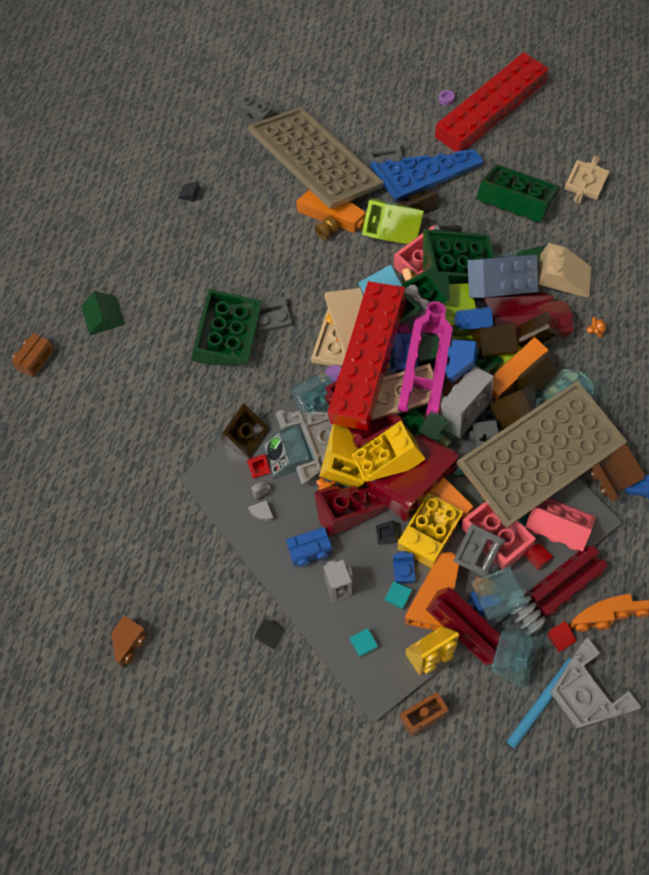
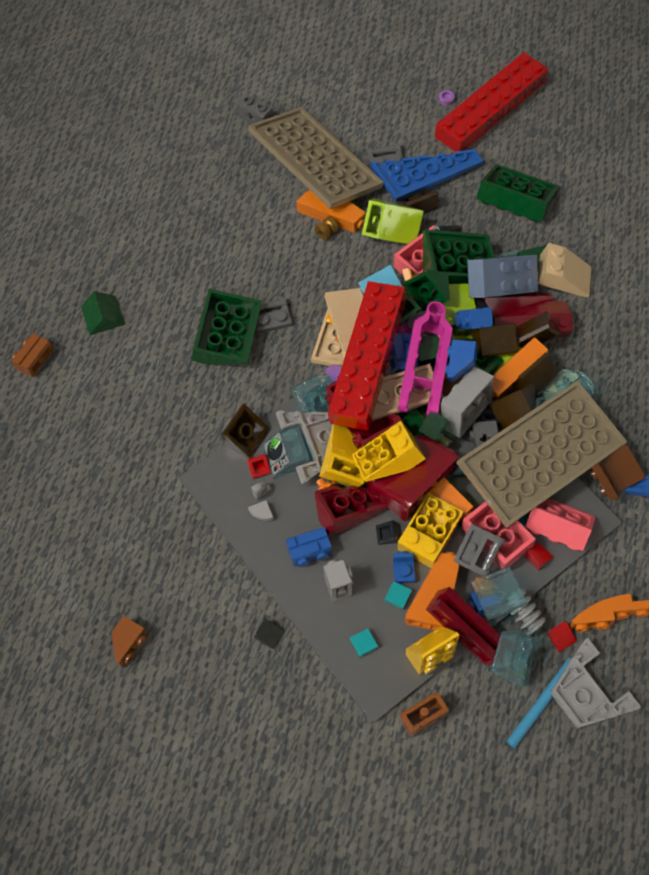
(189, 191): black slope -> none
(412, 291): light grey piece -> none
(566, 580): dark red brick -> none
(586, 179): tan plate -> none
(598, 327): orange plant -> none

